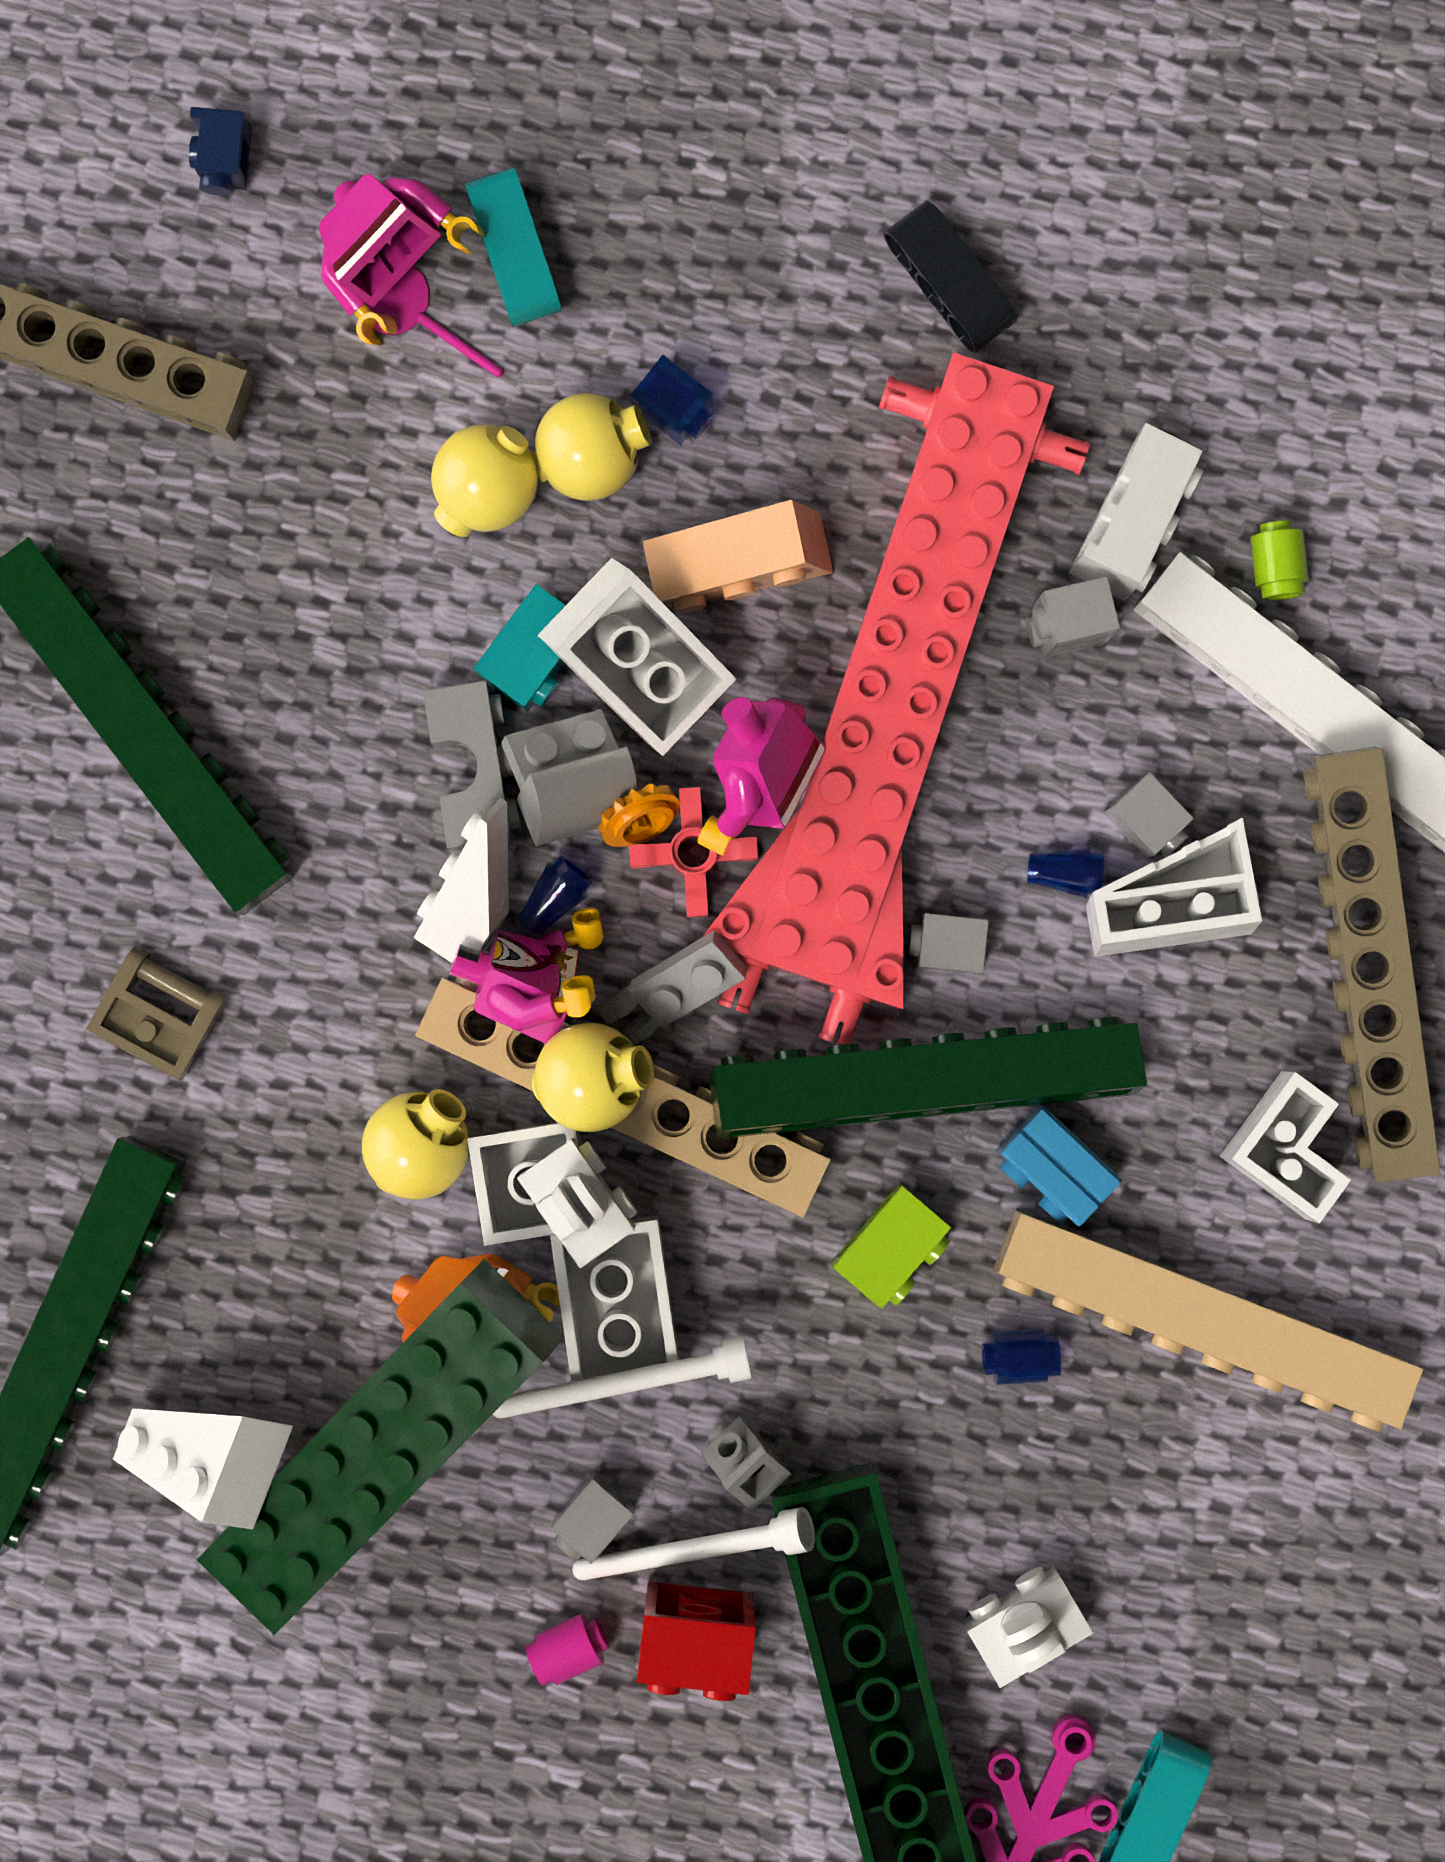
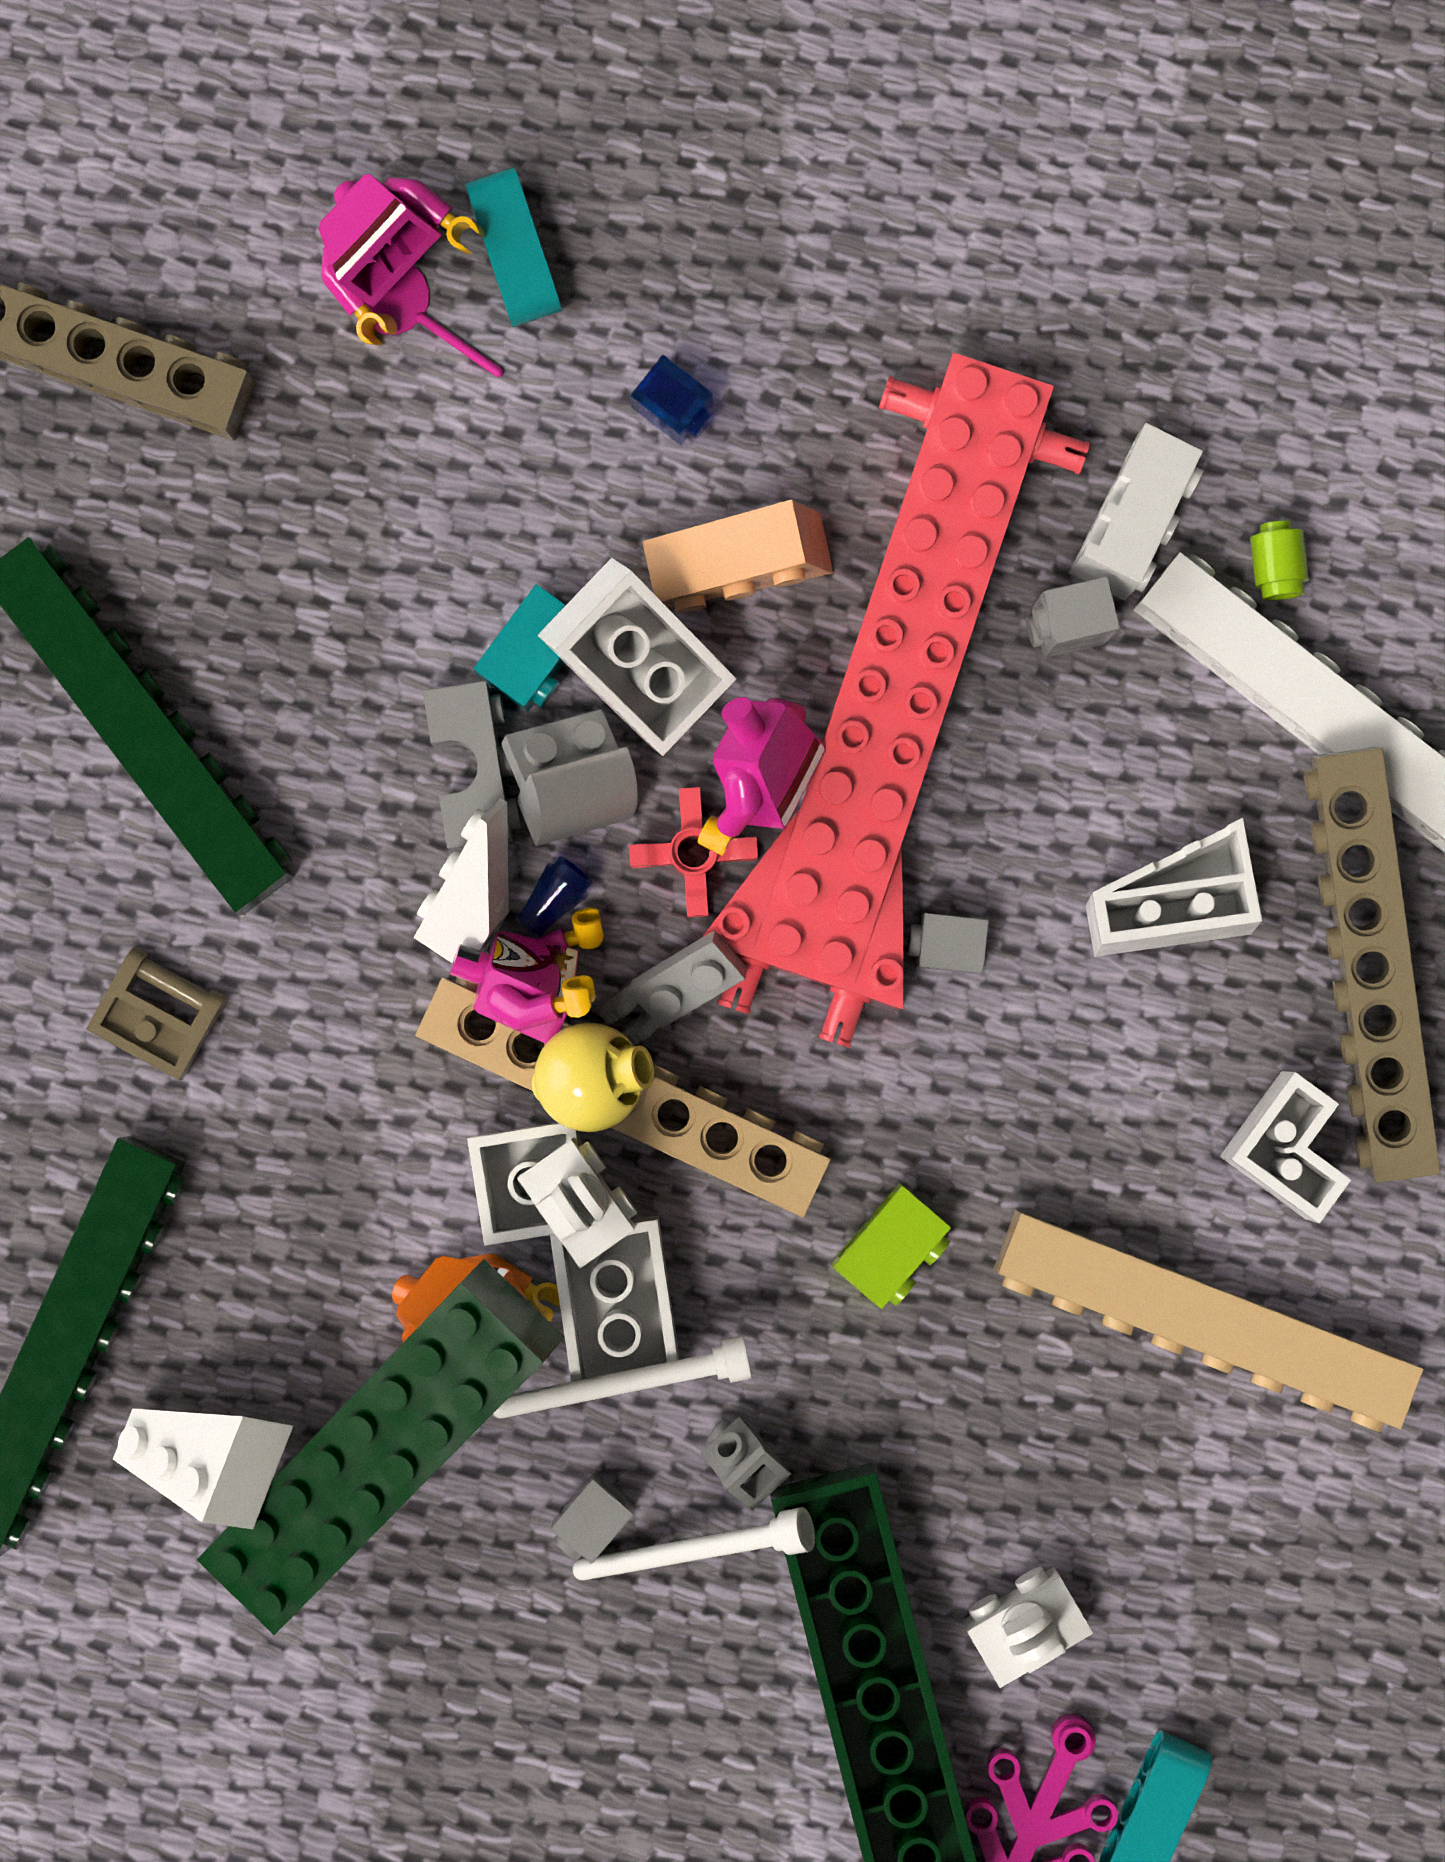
(220, 149): dark blue brick -> none
(416, 1144): light yellow brick -> none
(483, 479): light yellow brick -> none
(567, 1650): dark pink brick -> none
(589, 446): light yellow brick -> none
(639, 816): light orange gear -> none
(697, 1640): red brick -> none
(926, 1079): dark green brick -> none
(952, 275): black beam -> none
(1021, 1356): clear blue brick -> none
(1058, 1167): dark azure brick -> none
(1067, 871): clear blue cone -> none
(1150, 817): light grey brick -> none

